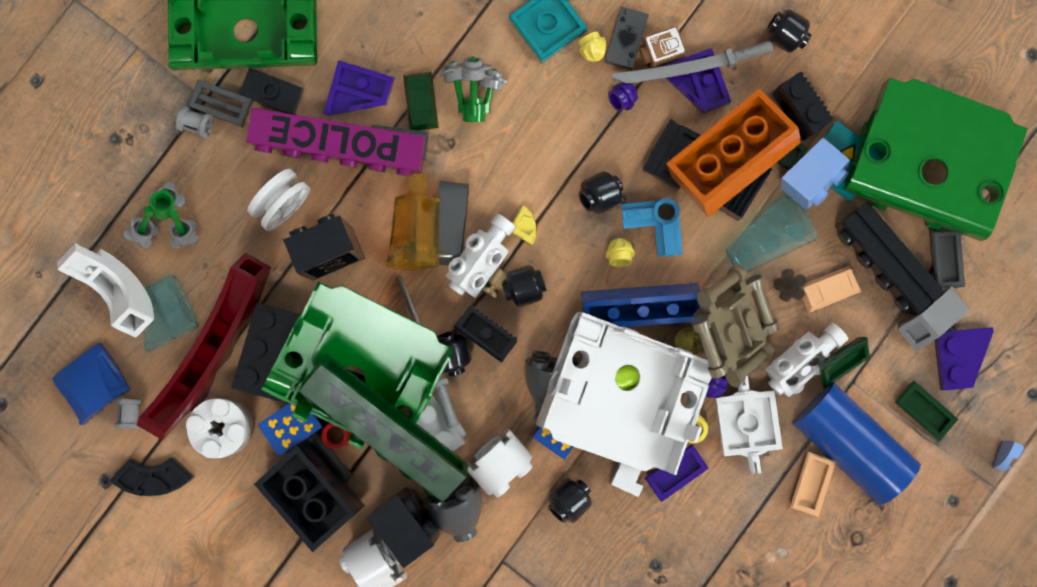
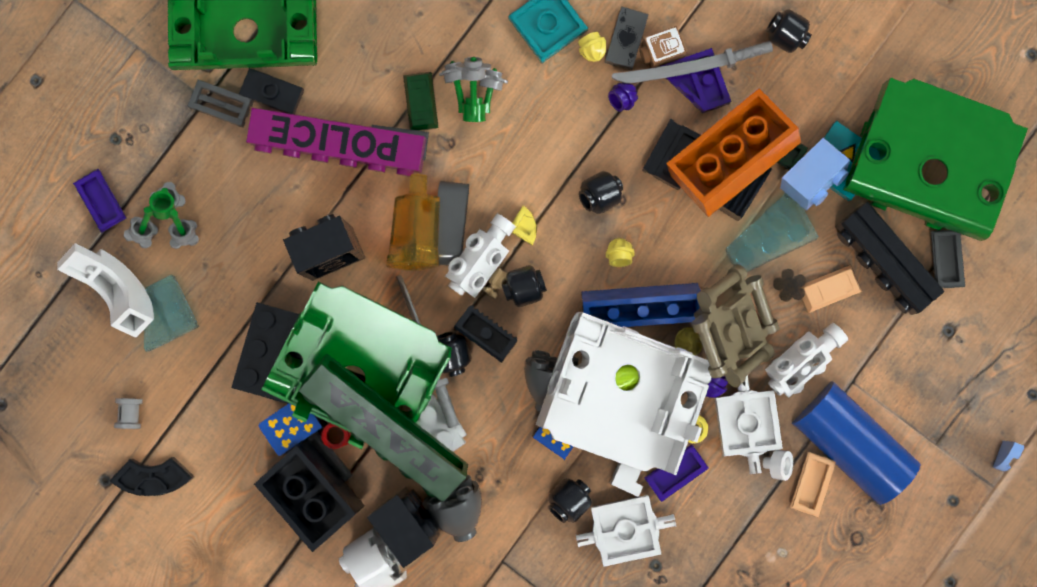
(91, 383): blue slope -> none
(99, 200): none -> dark purple tile
(194, 122): light grey bush -> none
(204, 422): white brick -> none
(211, 349): dark red arch -> none
(278, 199): white wheel -> none
(357, 89): dark purple wing -> none
(499, 463): white brick -> none
(625, 530): none -> white plate
(666, 231): dark azure piece -> none
(779, 464): none -> white tile
(802, 105): black brick -> none
(843, 361): dark green tile -> none
(926, 410): dark green tile -> none
(934, 319): light grey slope -> none
(961, 356): dark purple wing -> none

